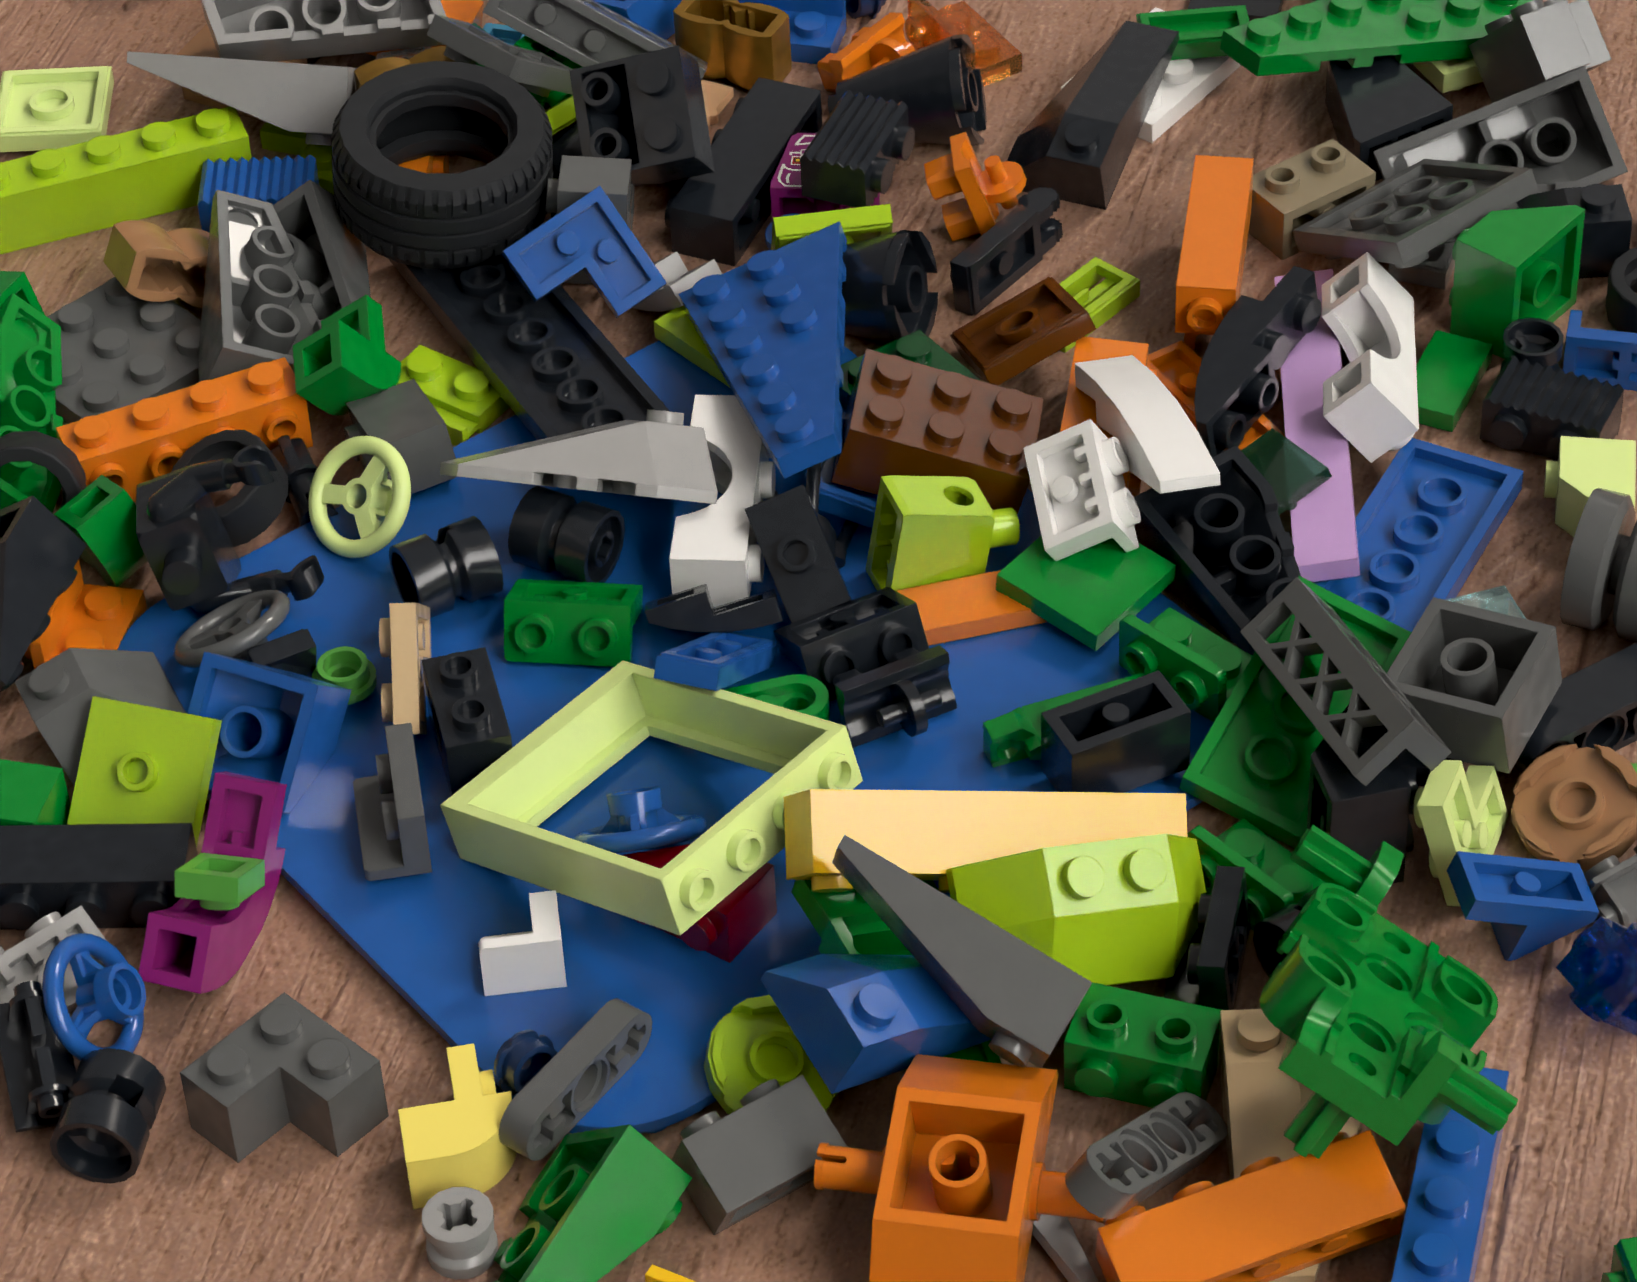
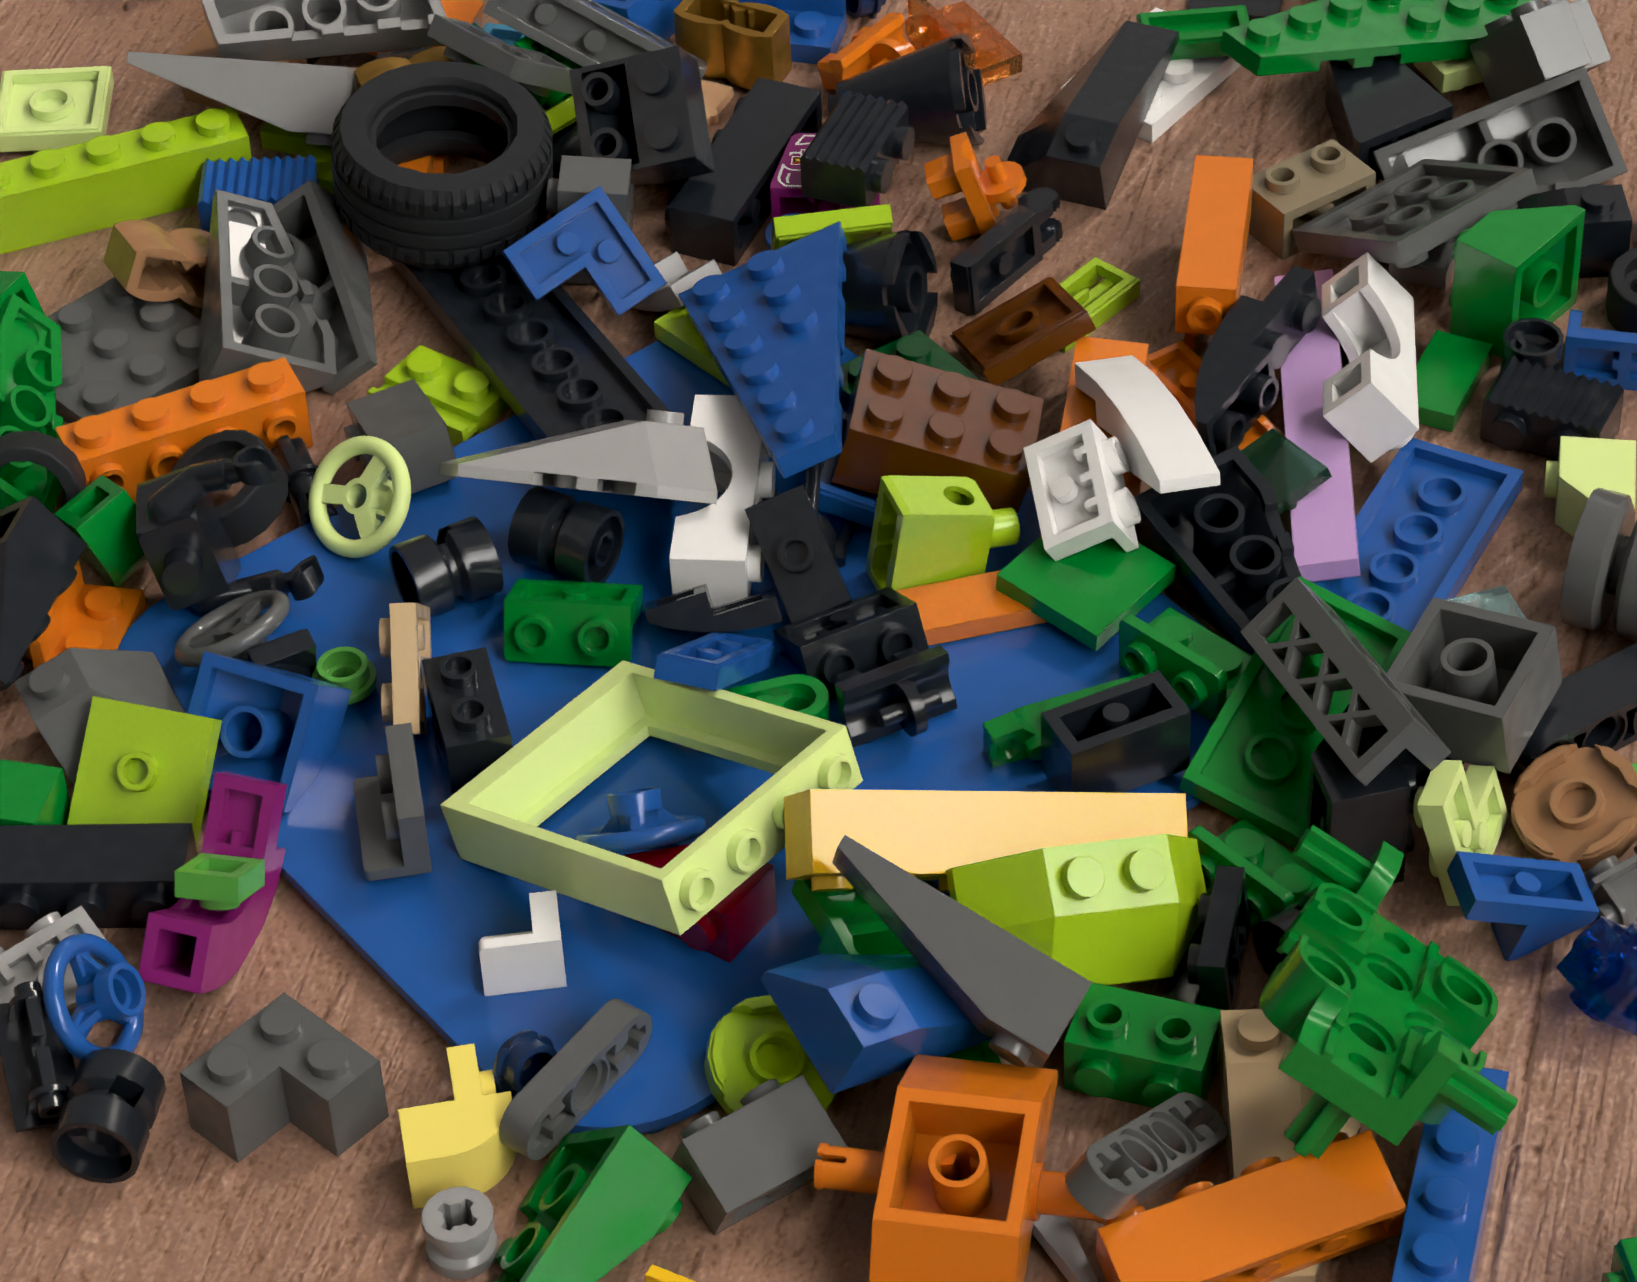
(345, 358): green brick -> none

